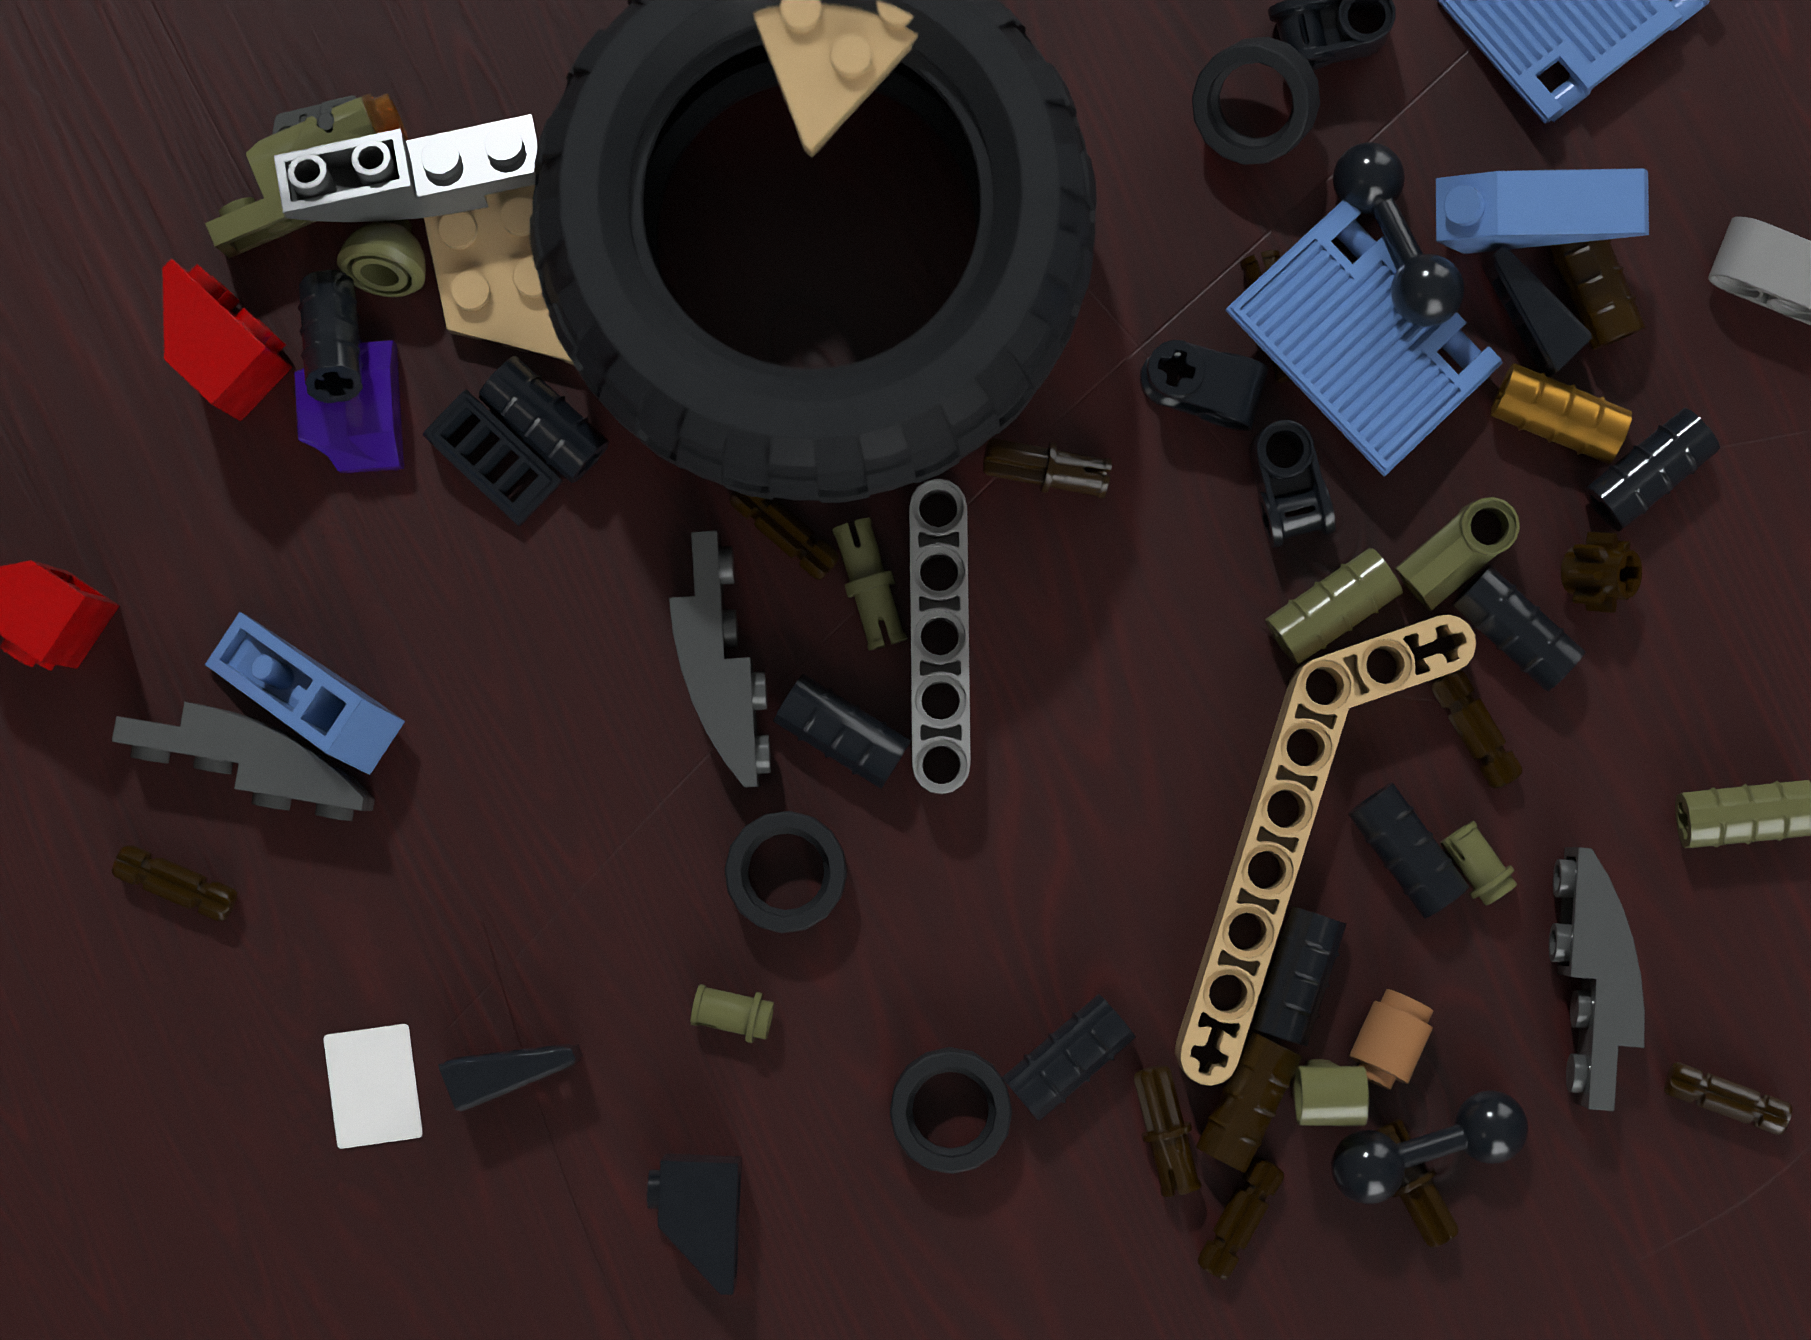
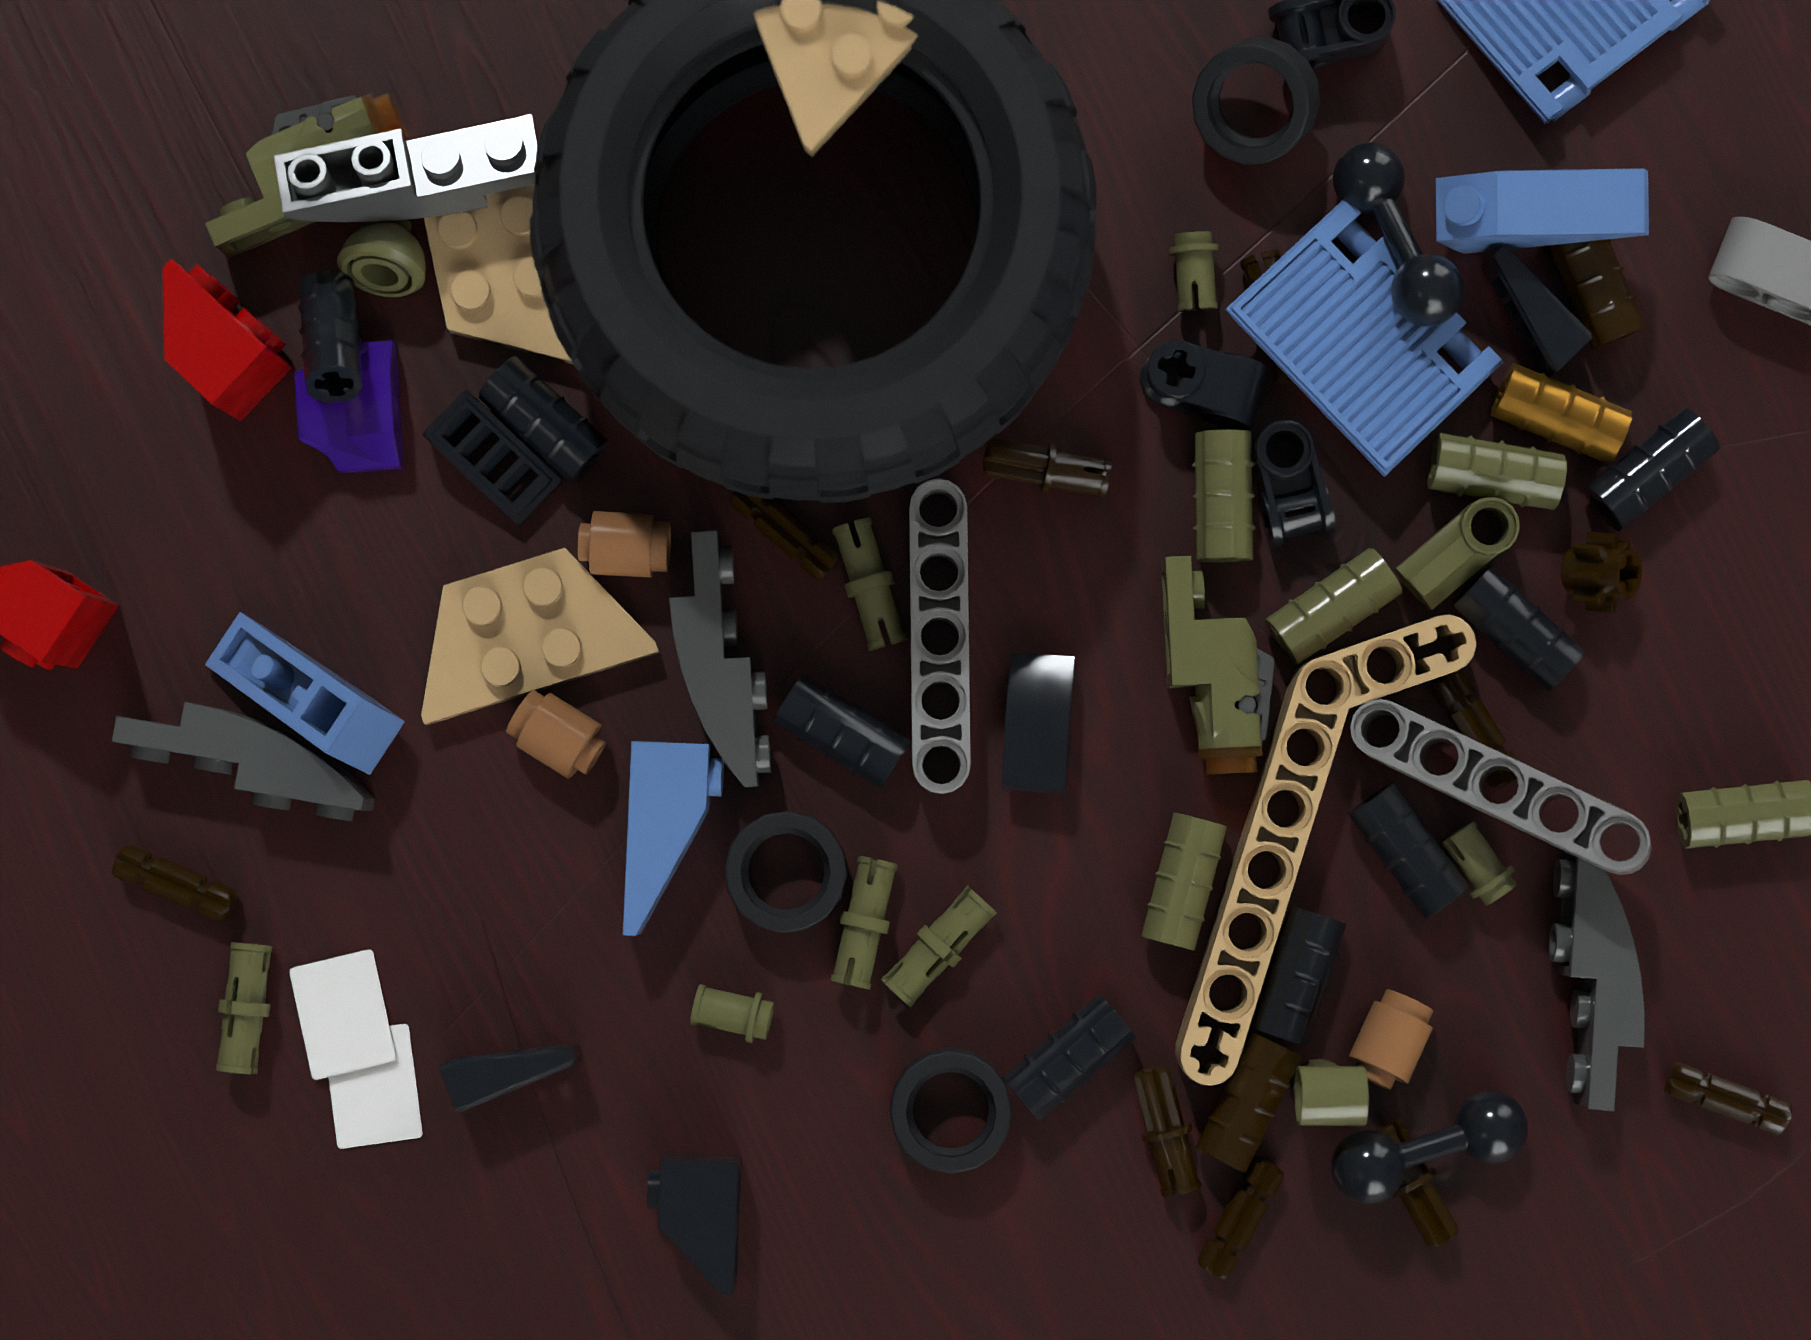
(244, 1008): none -> olive pin
(342, 1014): none -> white sticker
(525, 633): none -> tan wing
(556, 734): none -> medium nougat brick
(625, 544): none -> medium nougat brick
(665, 810): none -> medium blue slope
(864, 922): none -> olive pin
(938, 946): none -> olive pin
(1038, 723): none -> black slope
(1184, 881): none -> olive axle
(1193, 267): none -> olive pin
(1223, 496): none -> olive axle
(1223, 666): none -> olive plate
(1479, 761): none -> light grey beam
(1497, 471): none -> olive axle

